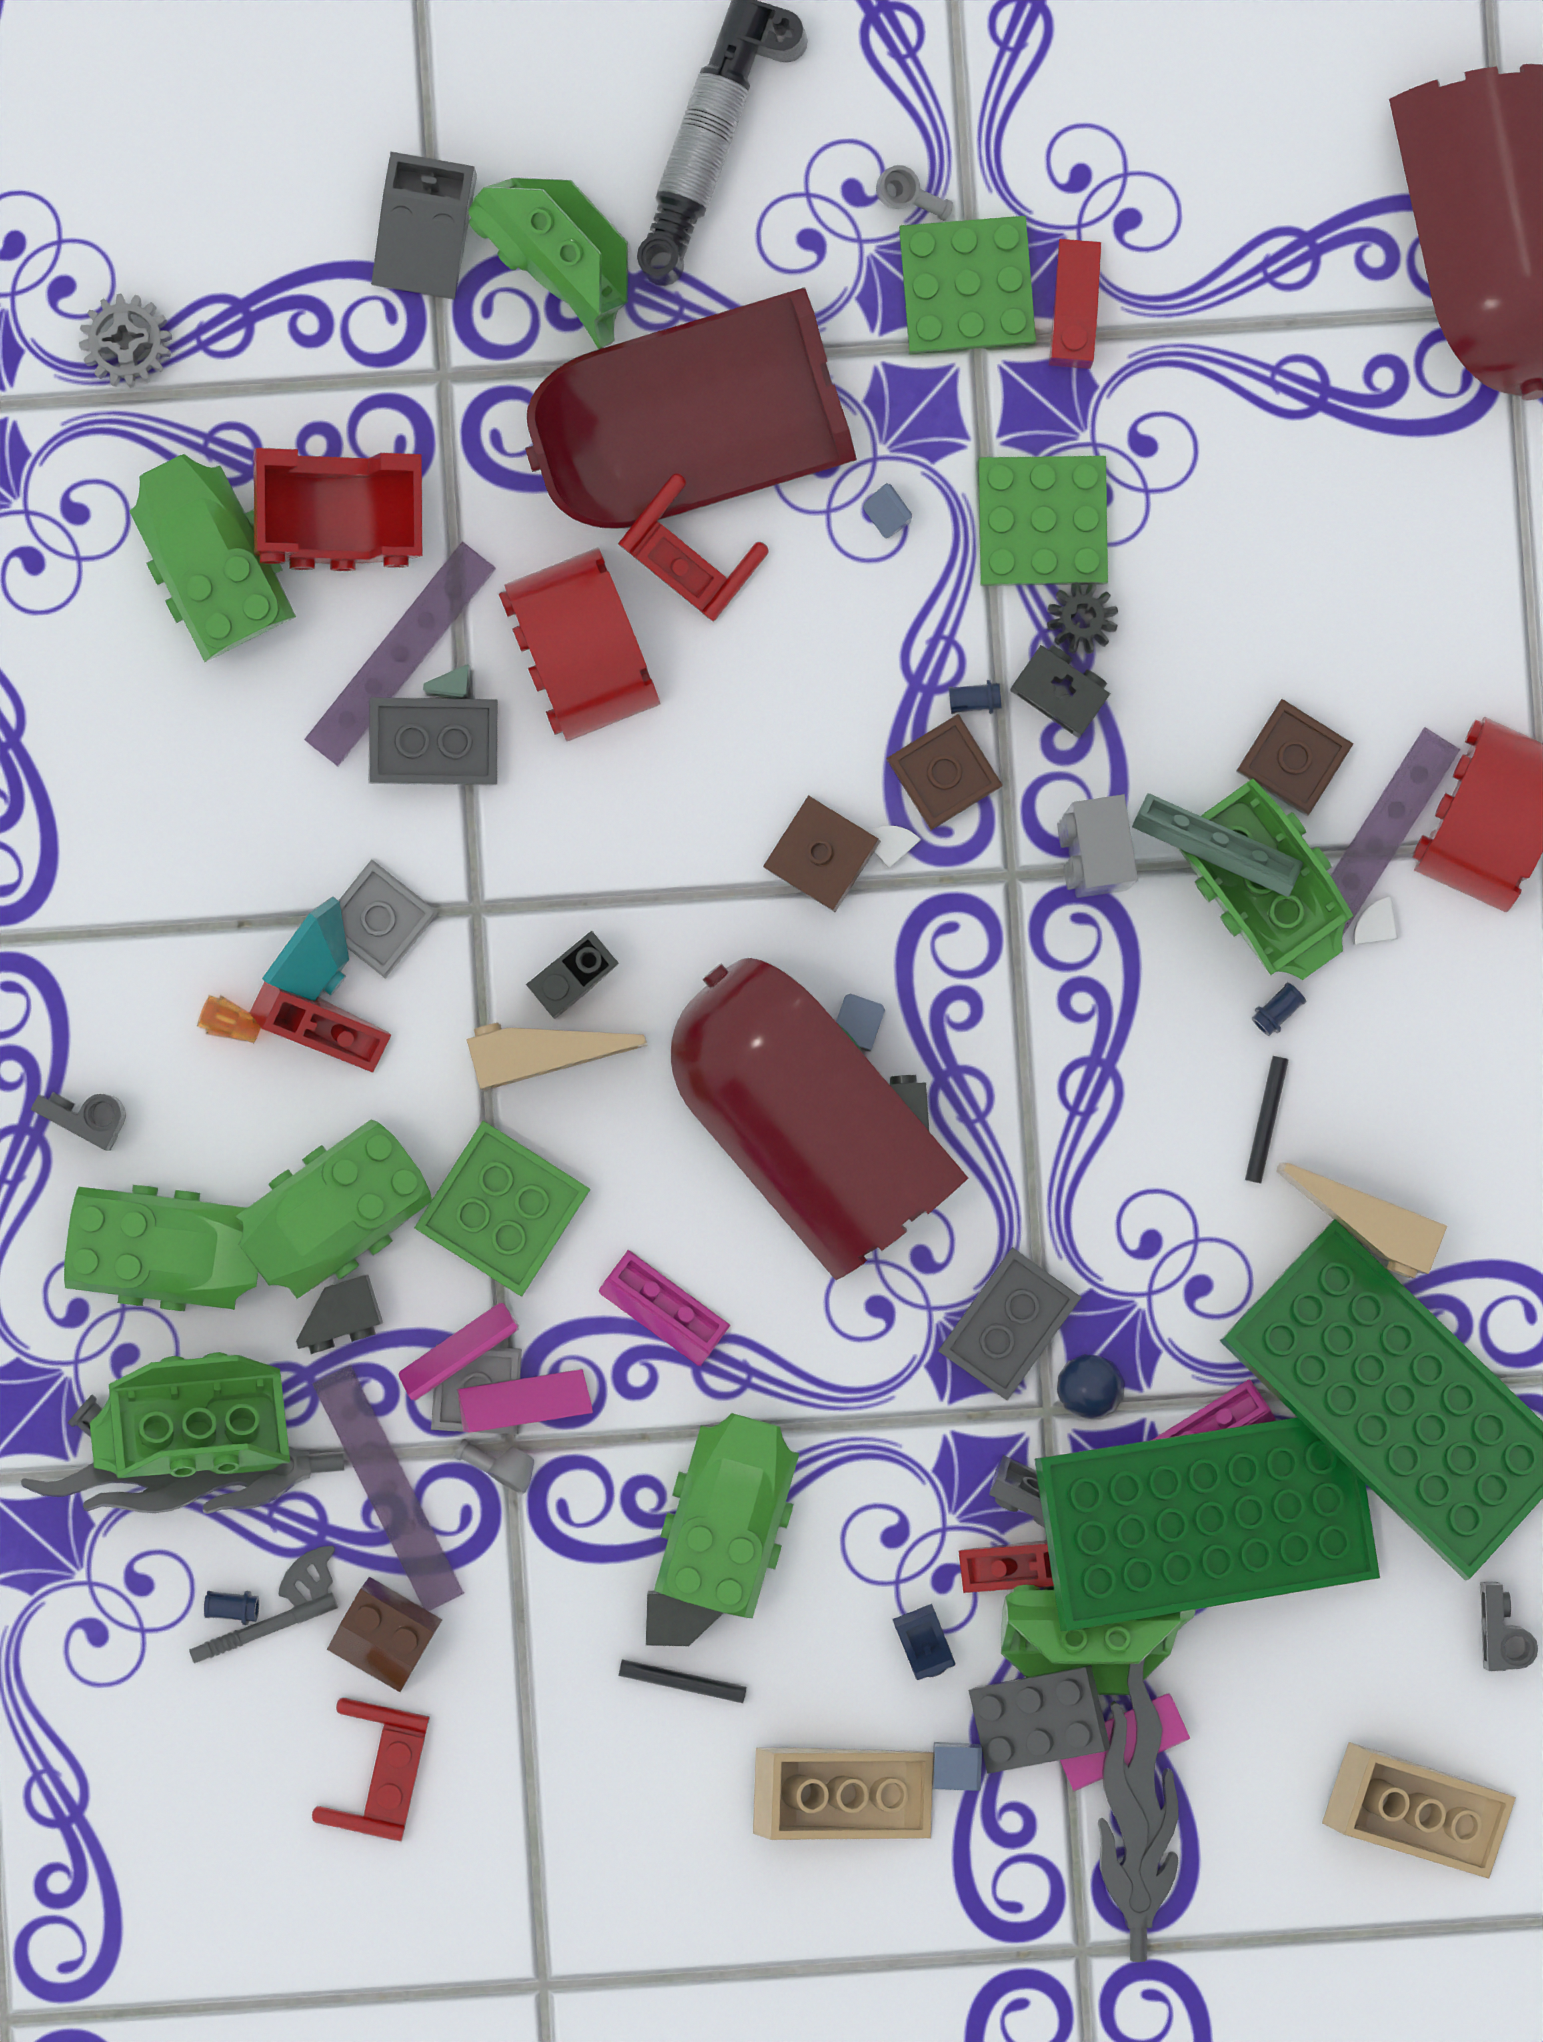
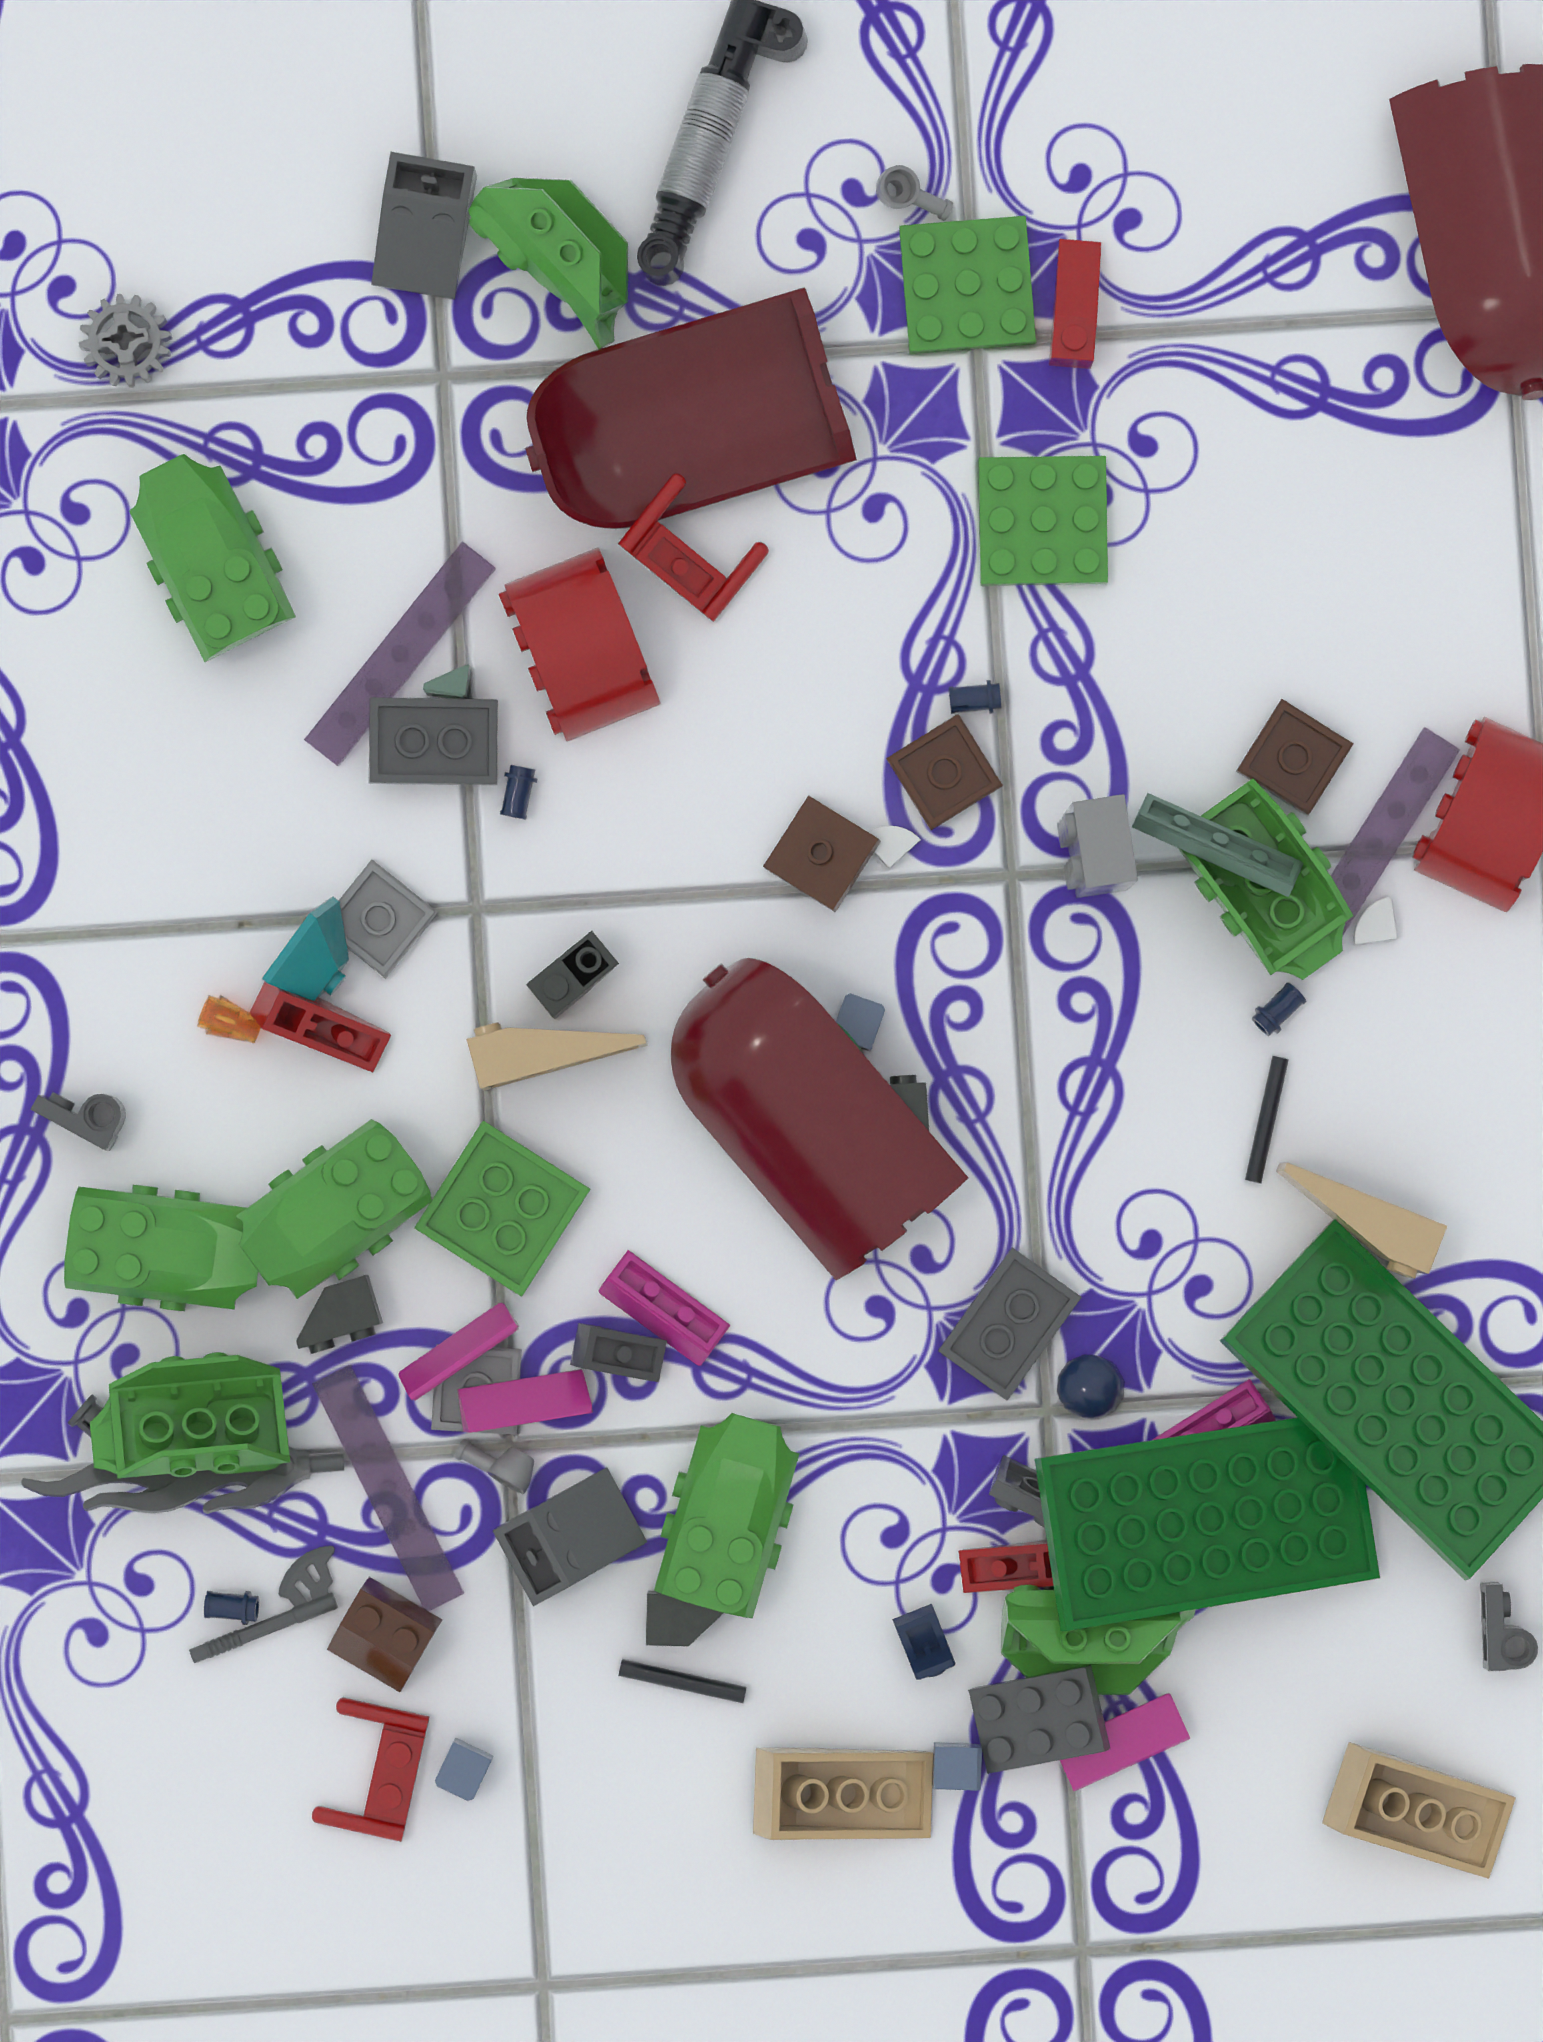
(337, 509): red cylinder -> none
(463, 1770): none -> sand blue piece
(518, 791): none -> dark blue pin
(569, 1536): none -> dark grey slope
(618, 1352): none -> dark grey plate
(887, 511): sand blue slope -> none
(1069, 712): pearl dark grey brick -> none
(1094, 625): pearl dark grey gear -> none
(1144, 1827): dark grey piece -> none

